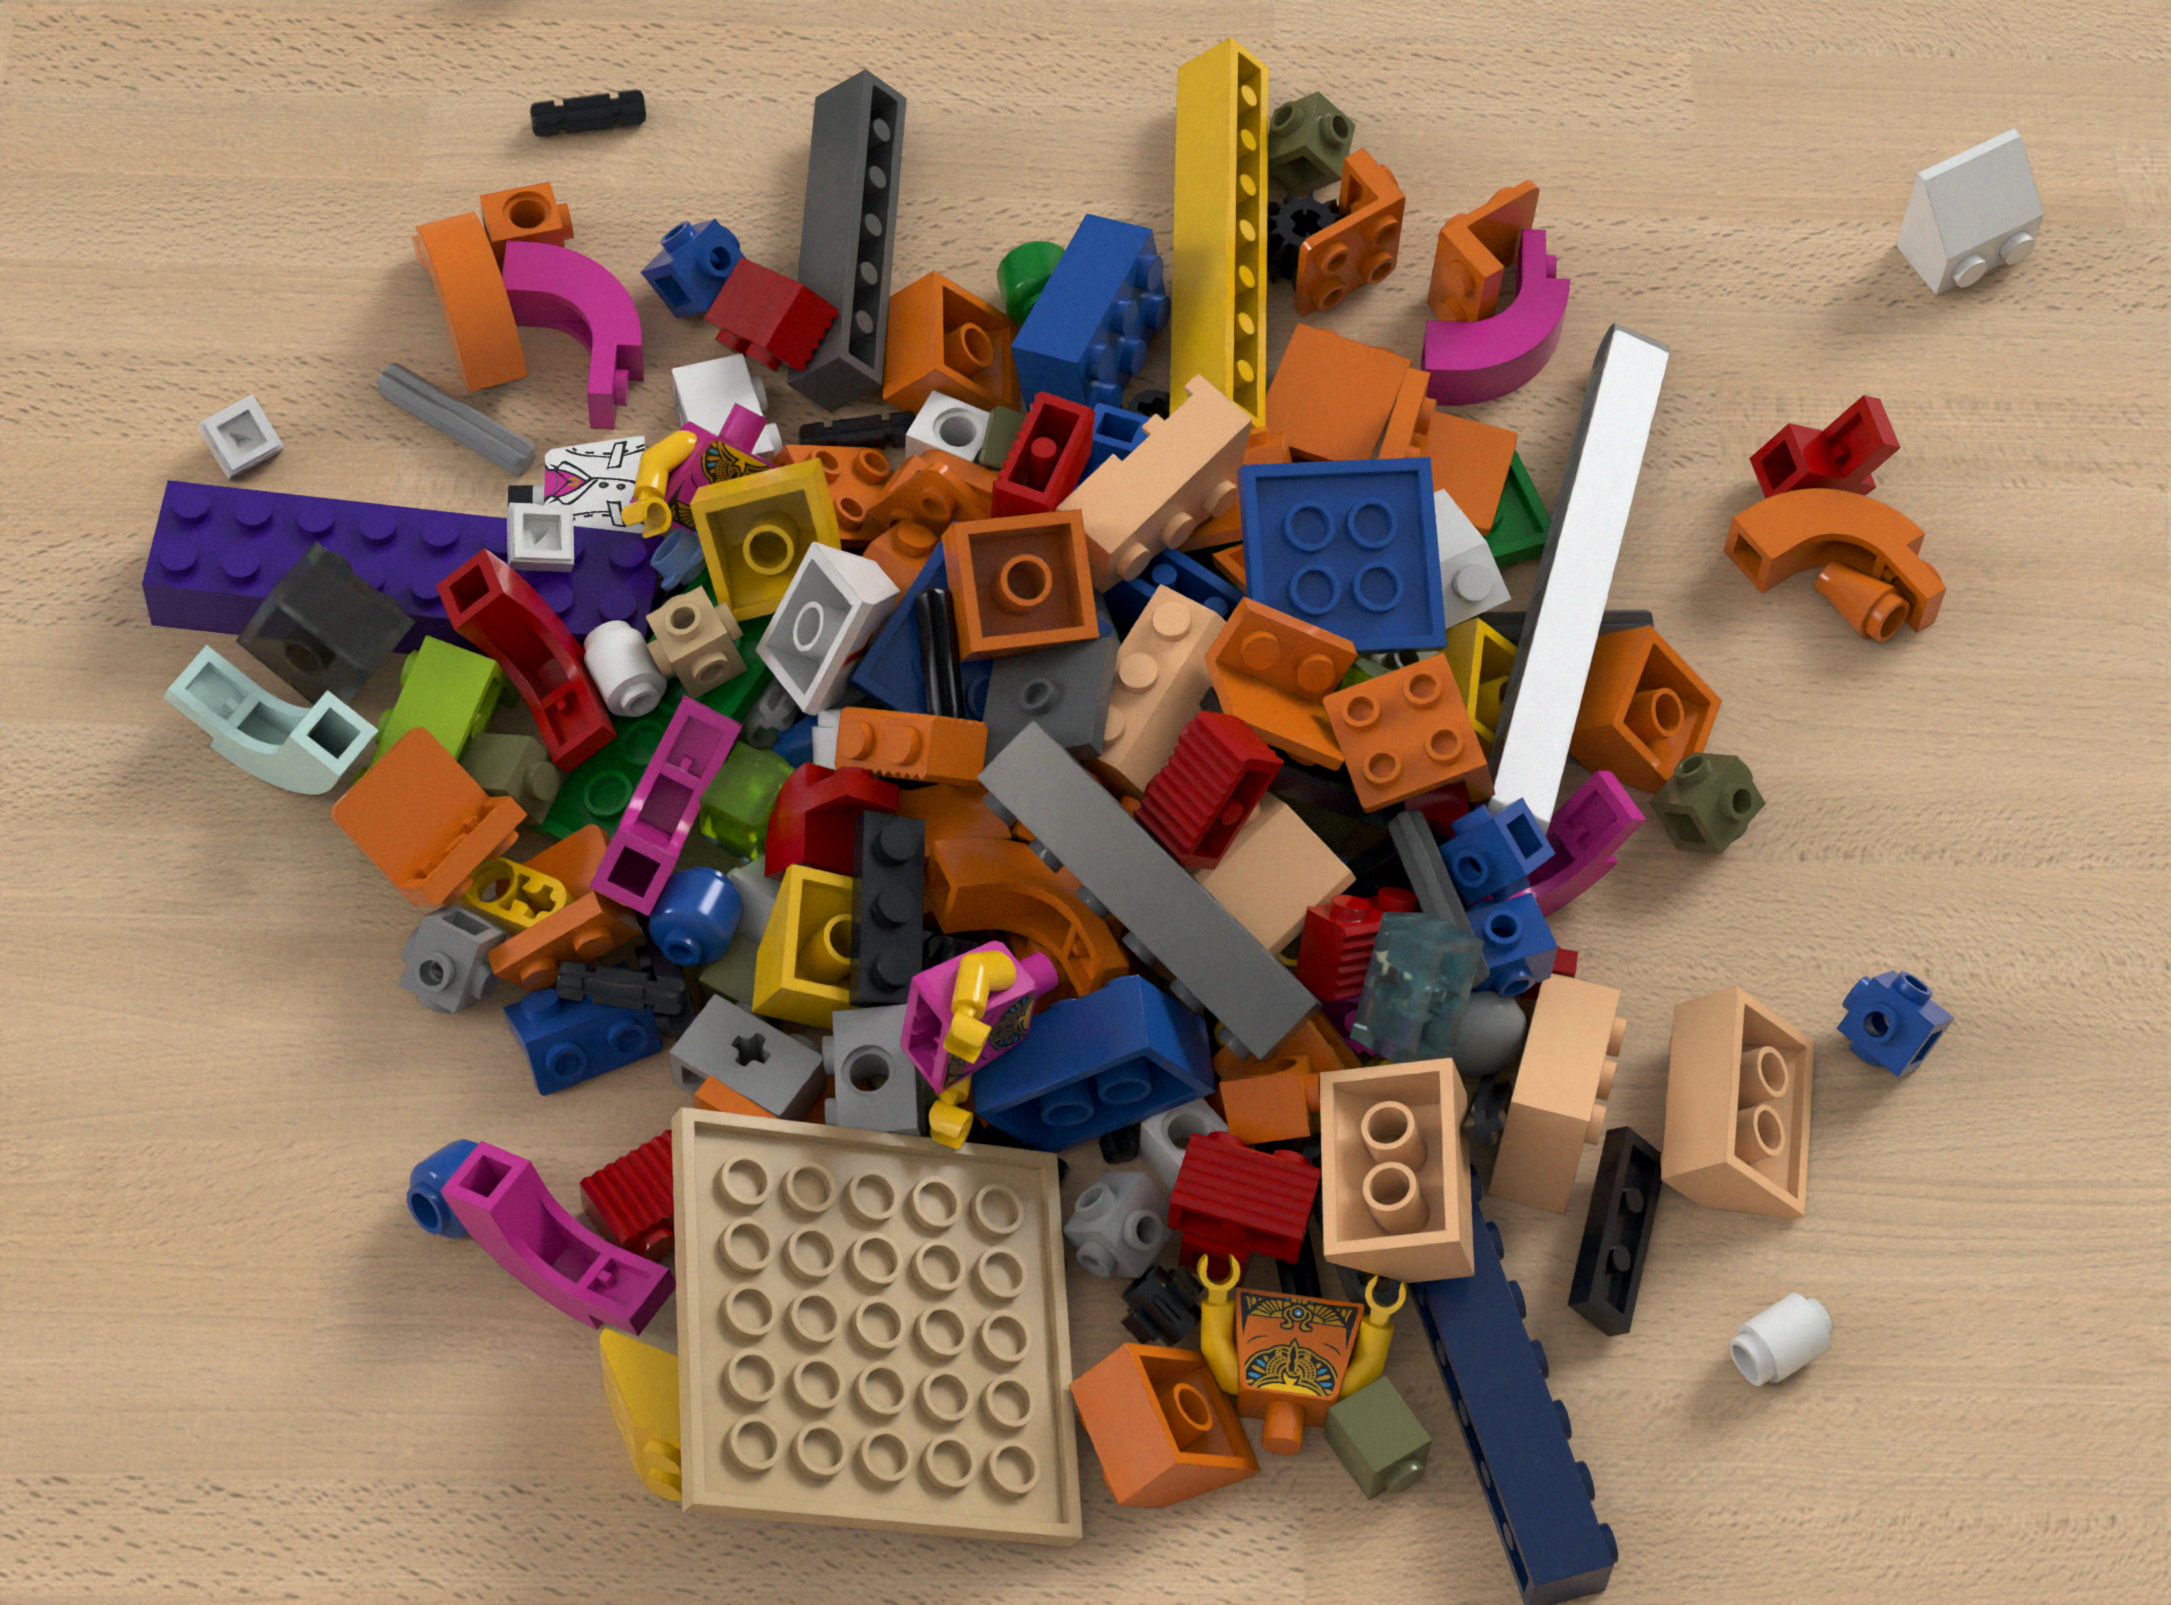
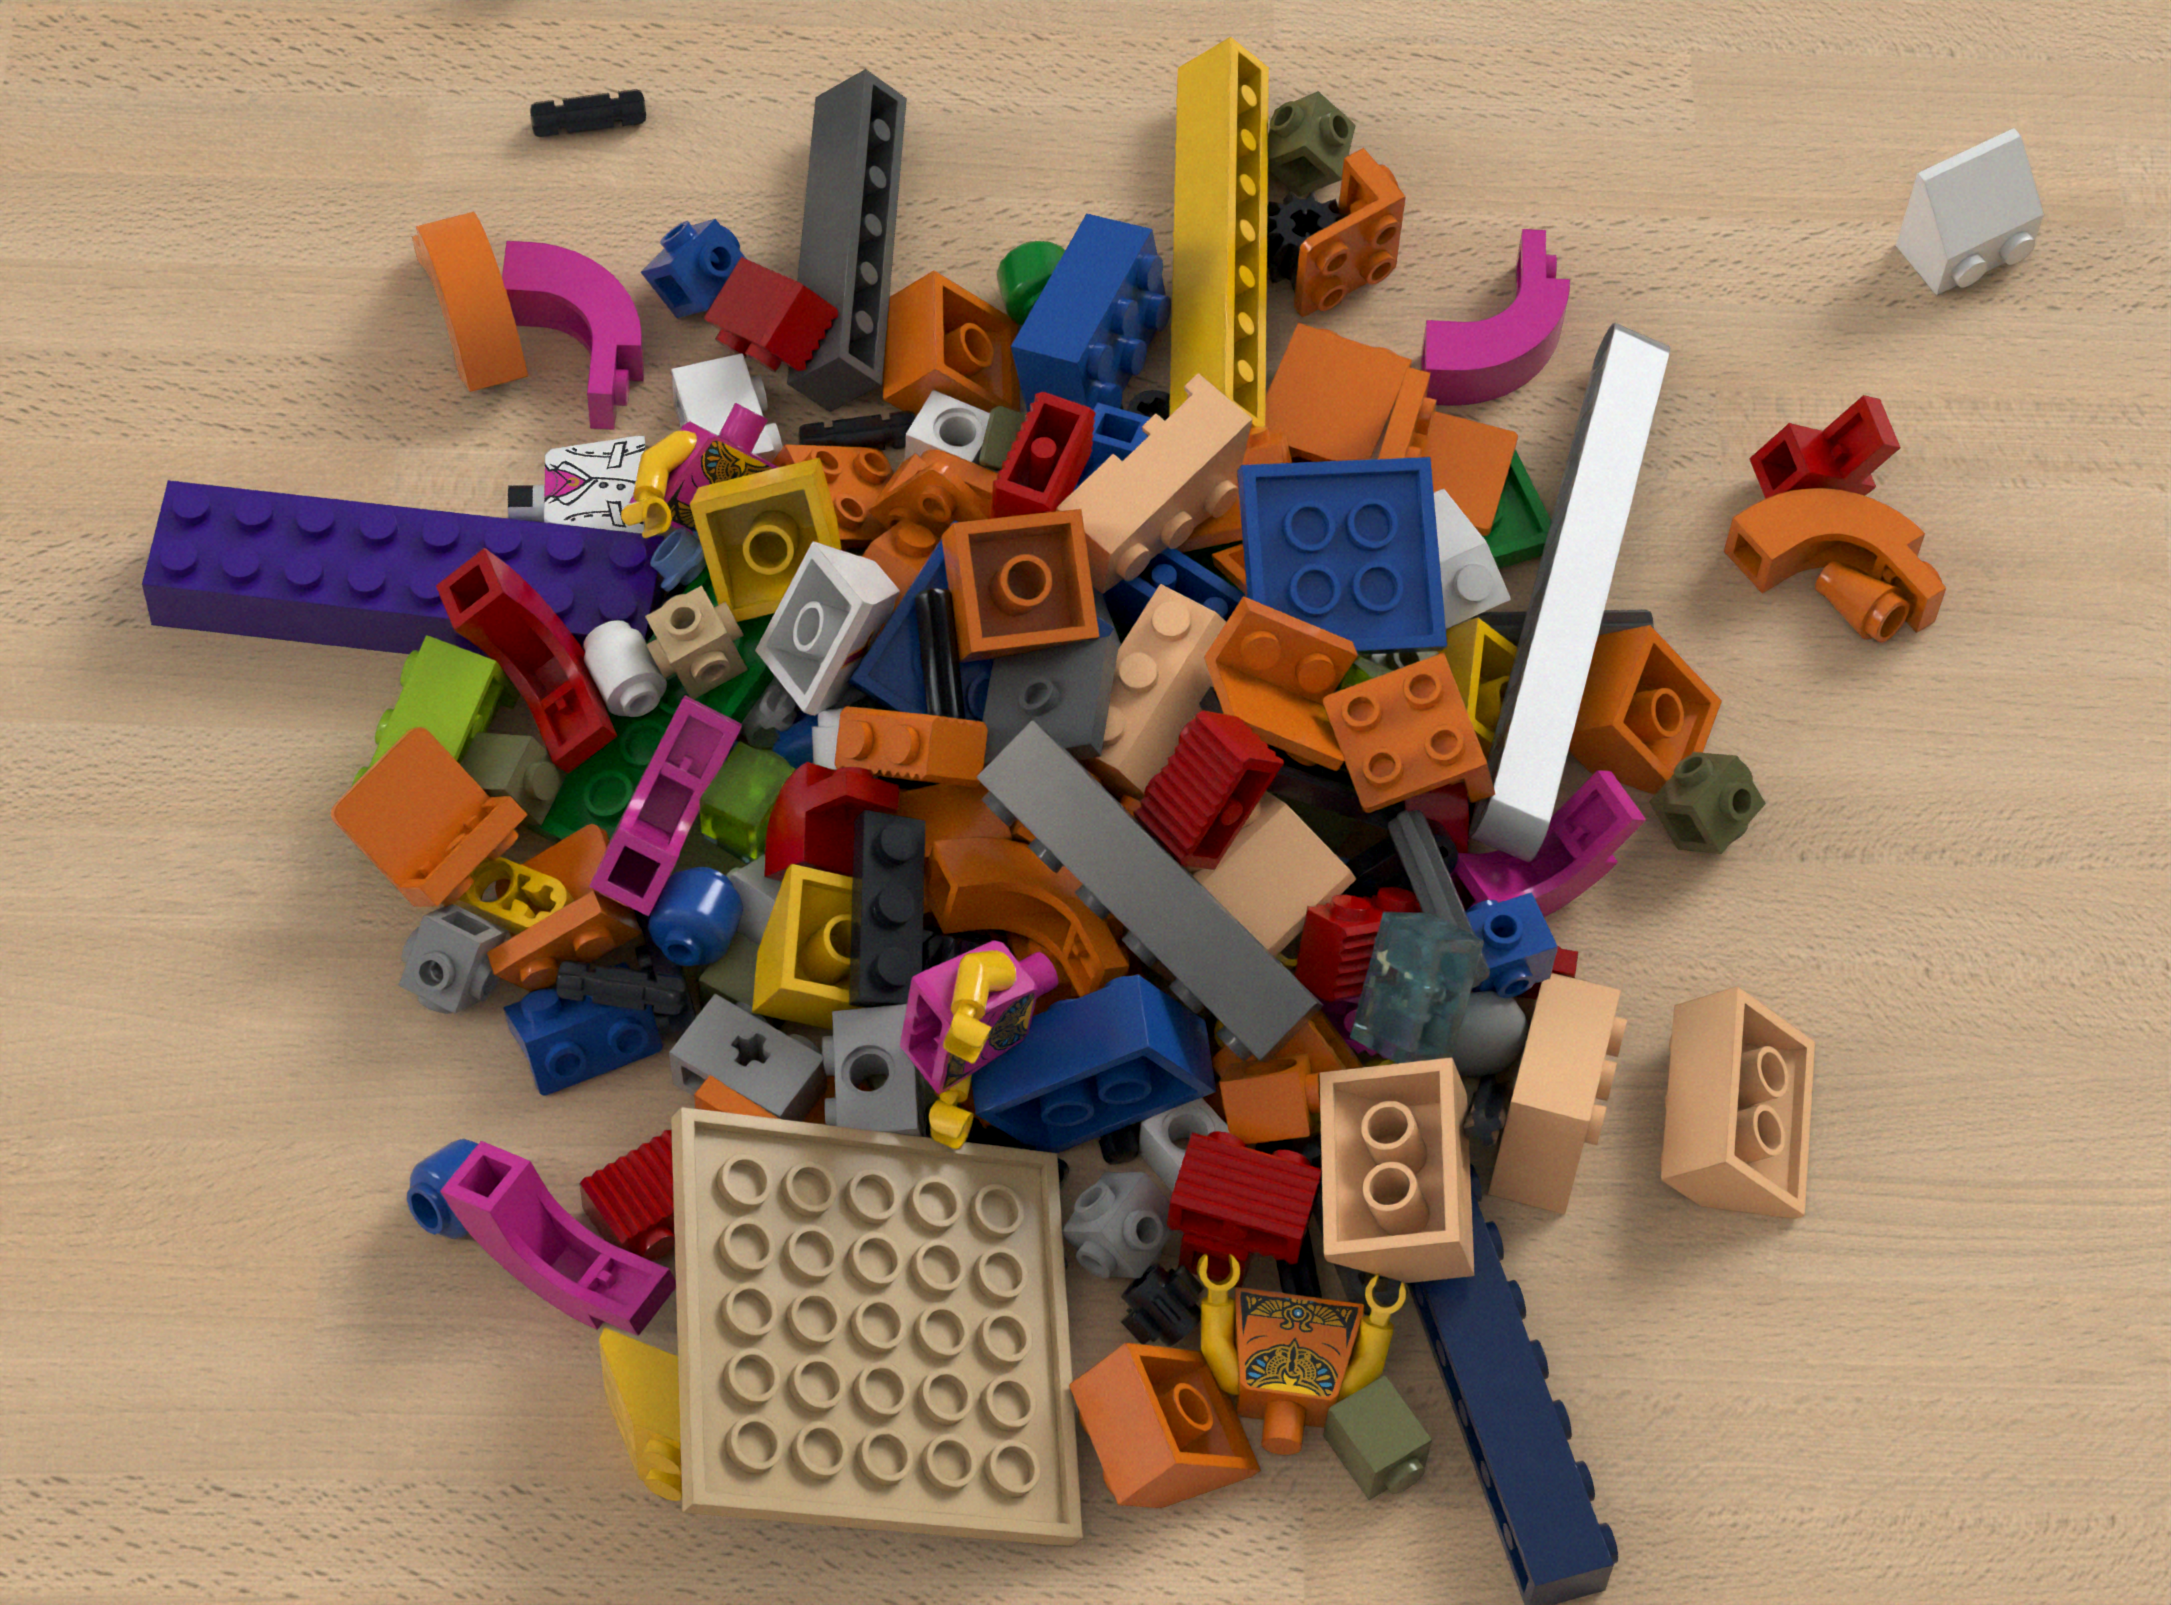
(240, 437): white tile -> none
(265, 735): light aqua arch -> none
(325, 628): clear smoke slope -> none
(456, 419): light grey axle -> none
(524, 216): orange brick -> none
(540, 537): white tile -> none
(1476, 252): orange bracket -> none
(1494, 851): blue brick -> none
(1617, 1232): black plate -> none
(1781, 1339): white brick -> none
(1893, 1021): blue brick -> none

